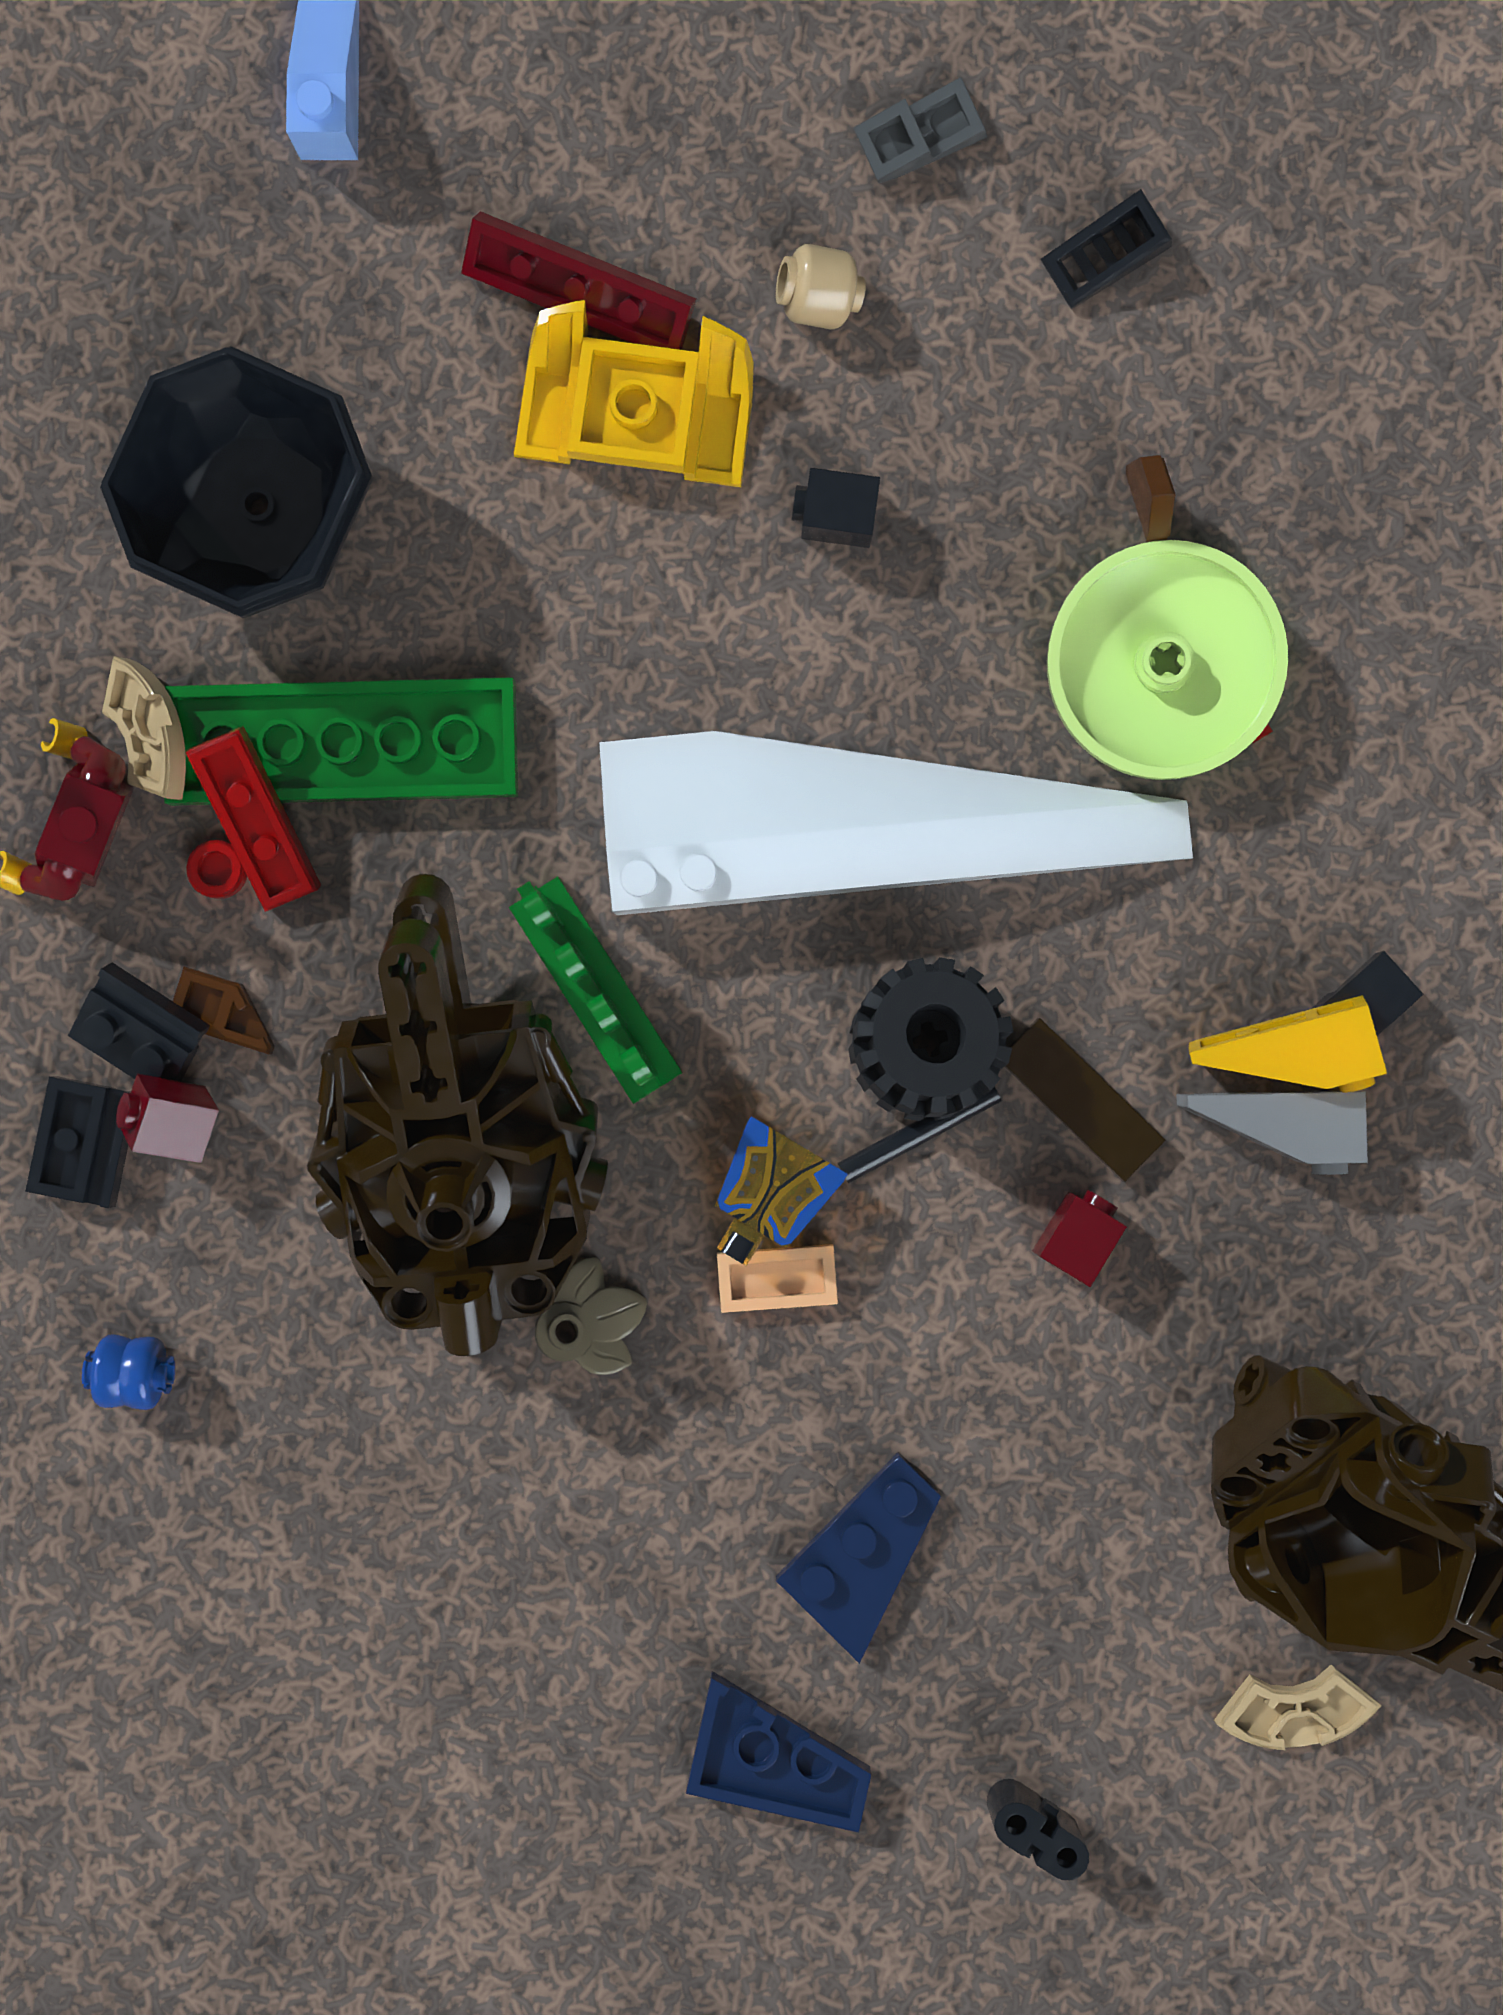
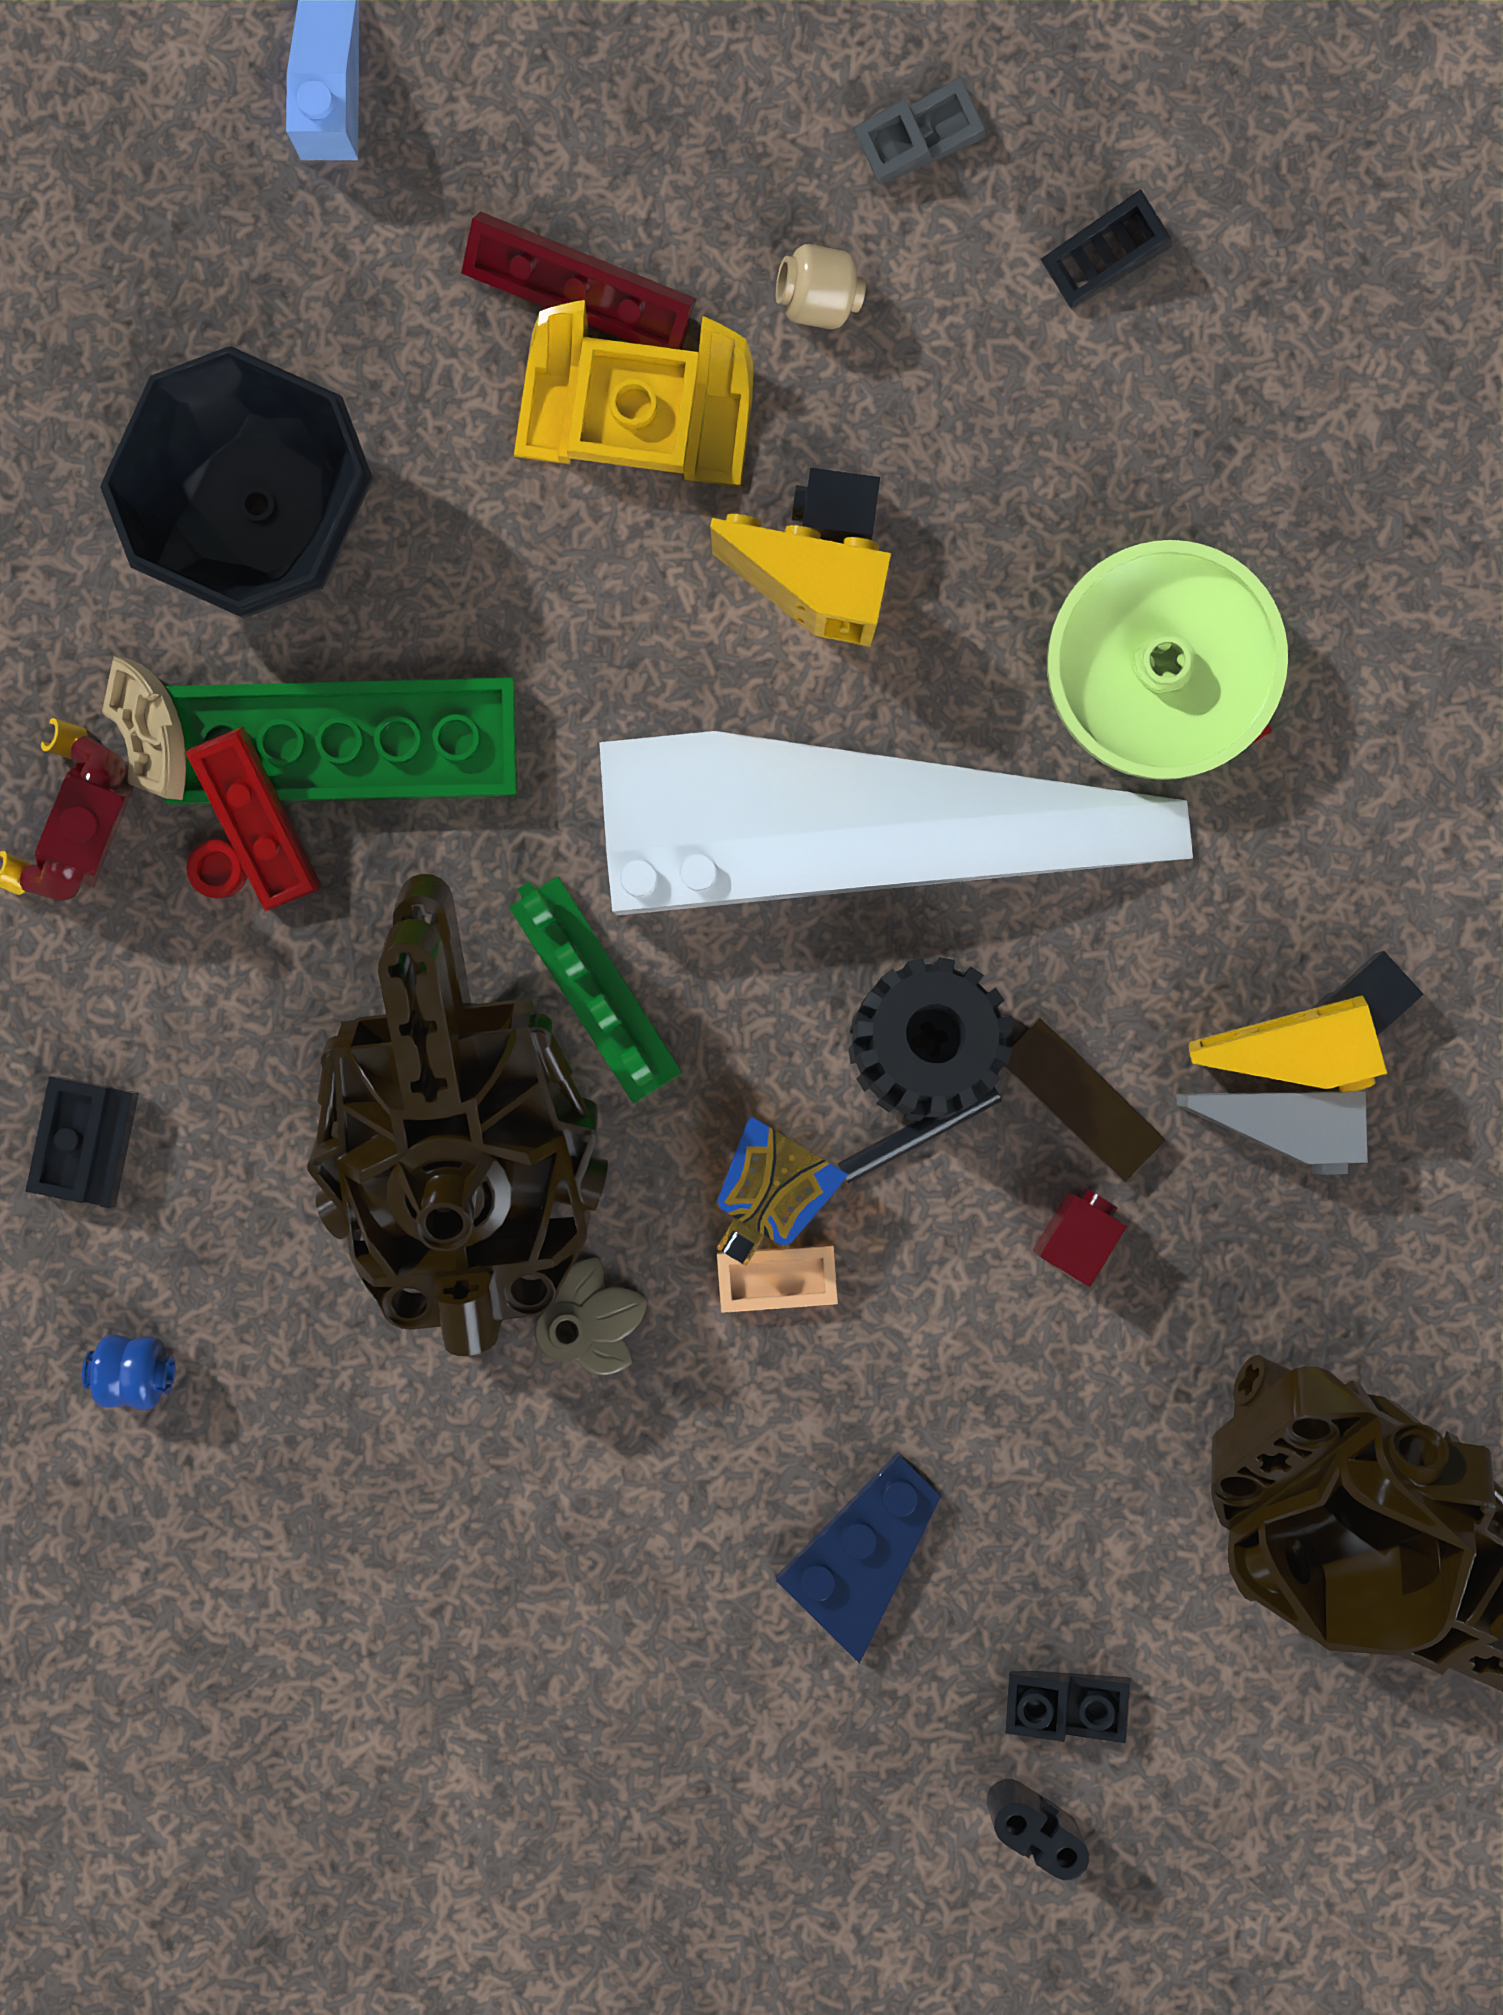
(137, 1027): black plate -> none
(167, 1118): brick -> none
(224, 1007): reddish brown tile -> none
(772, 1763): dark blue wing -> none
(817, 582): none -> yellow slope
(1067, 1704): none -> black slope
(1152, 495): reddish brown tile -> none
(1297, 1714): tan tile -> none

